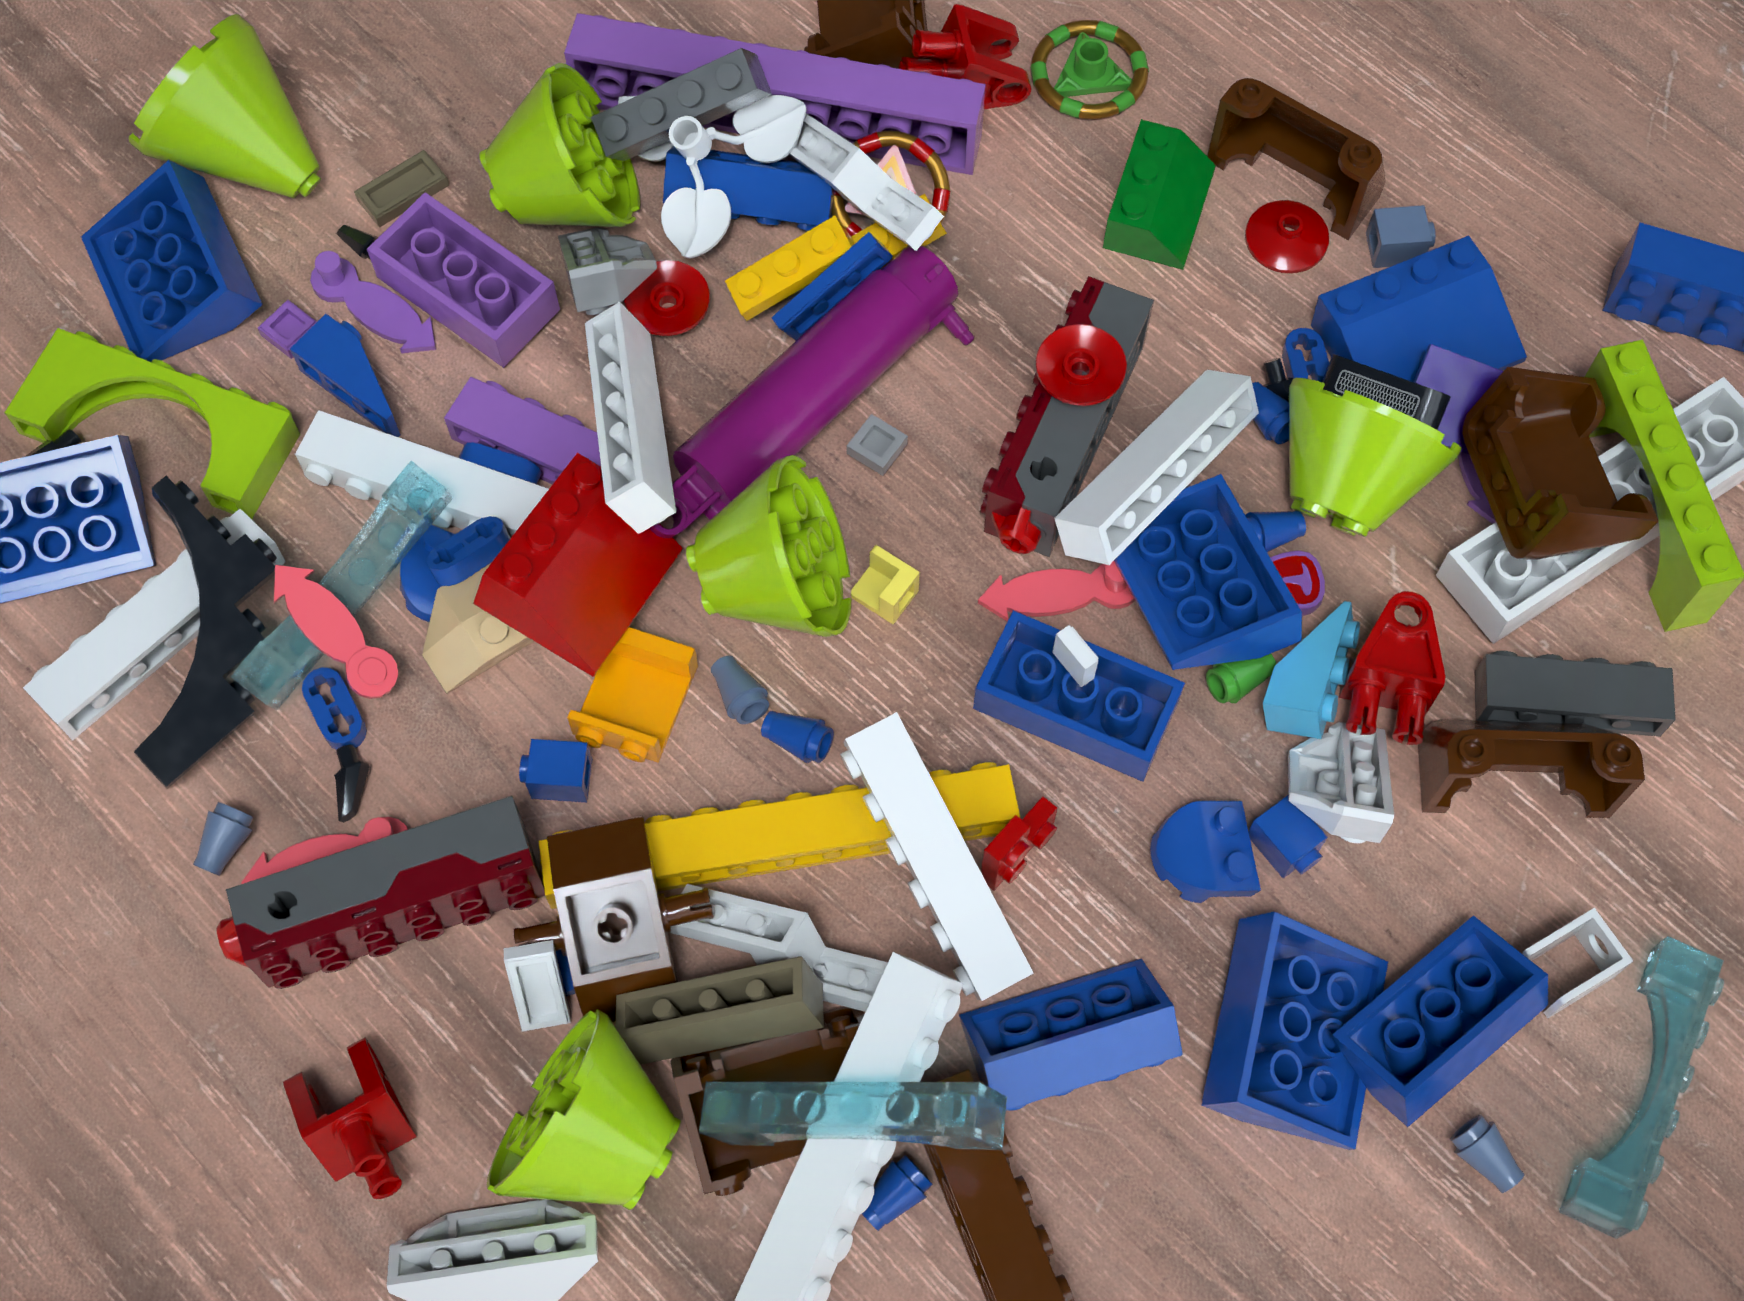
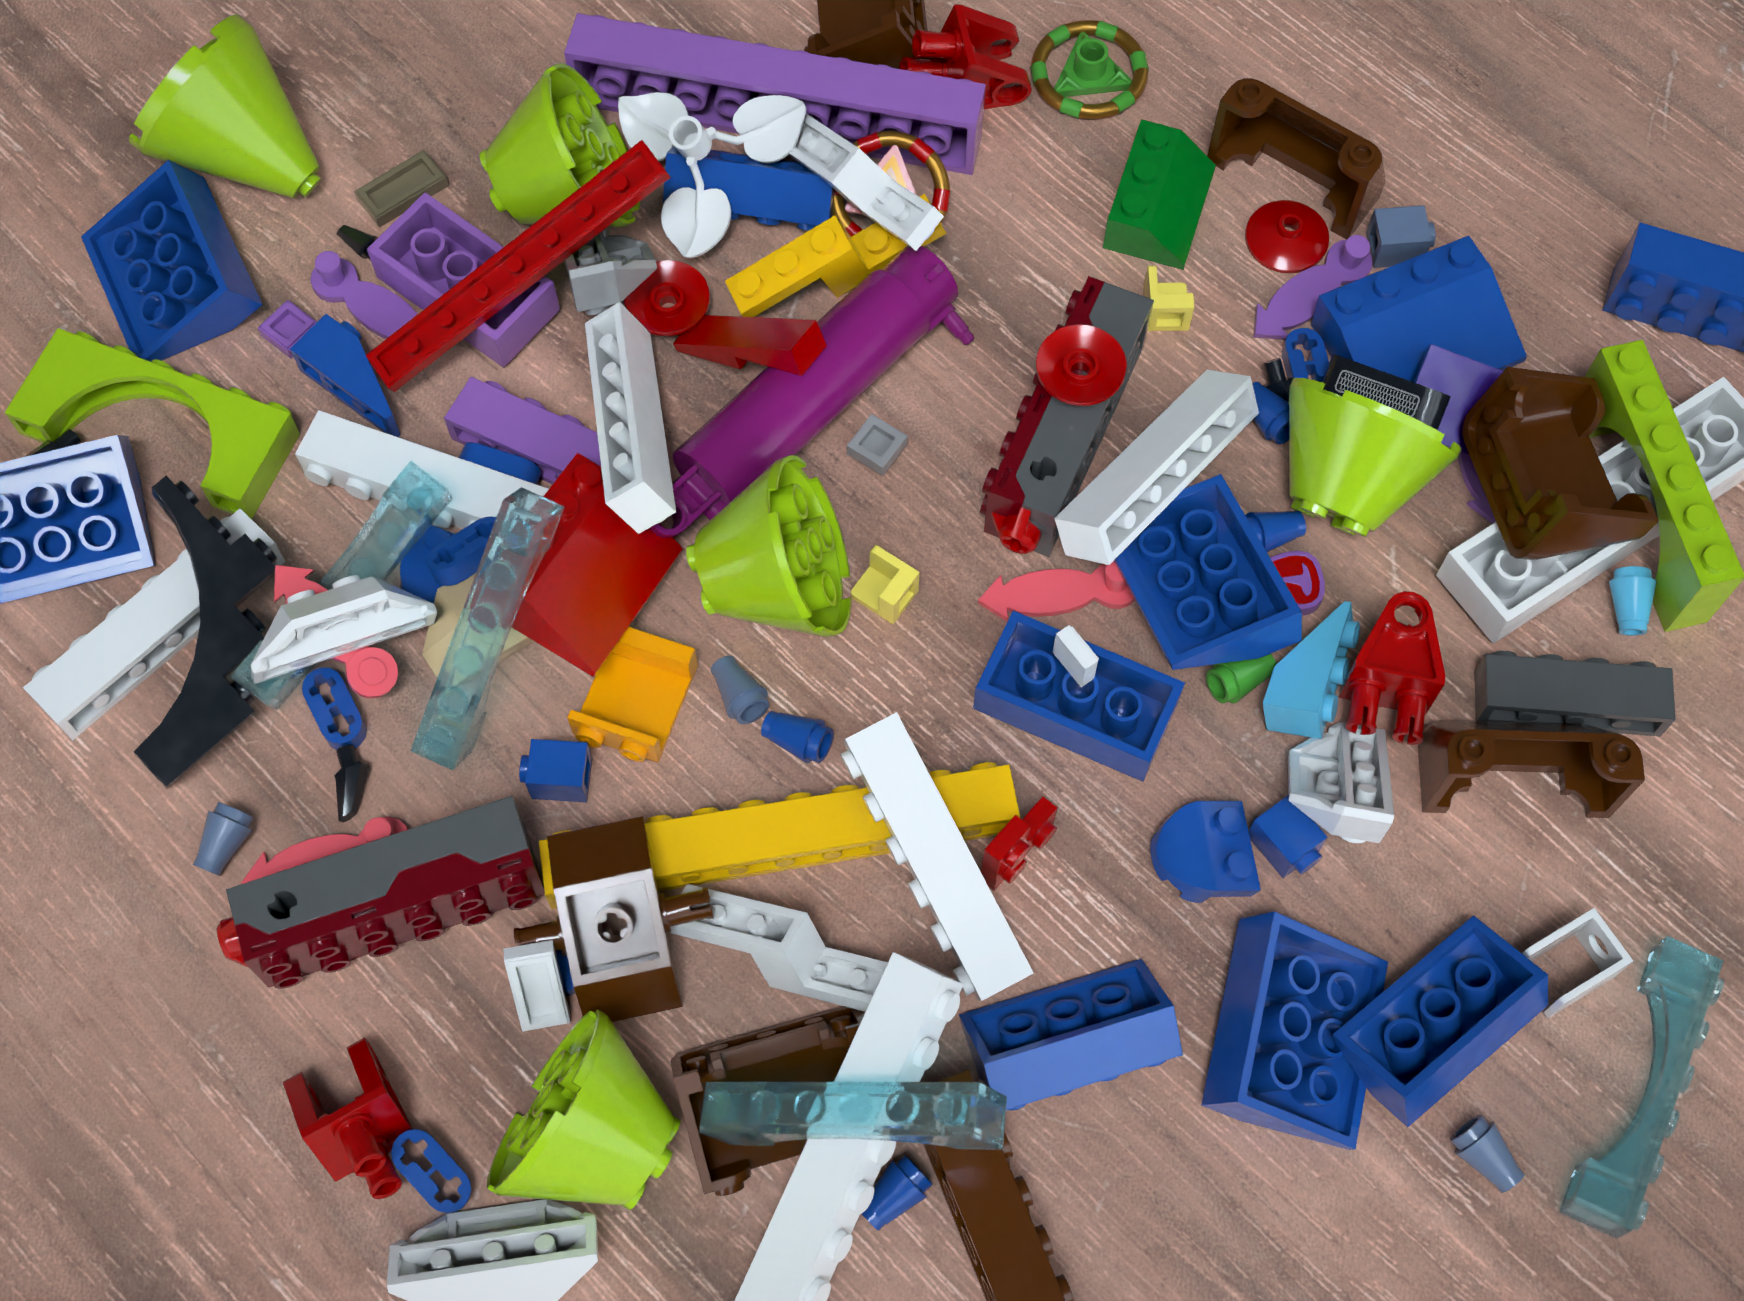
(337, 623): none -> white wedge
(422, 1180): none -> blue beam
(499, 586): none -> clear light blue arch
(517, 266): none -> red tile
(701, 93): dark grey brick -> none
(720, 1010): dark tan brick -> none
(772, 342): none -> red slope
(832, 286): blue tile -> none
(1171, 305): none -> light yellow panel
(1297, 298): none -> medium lavender brick
(1632, 598): none -> medium azure cone

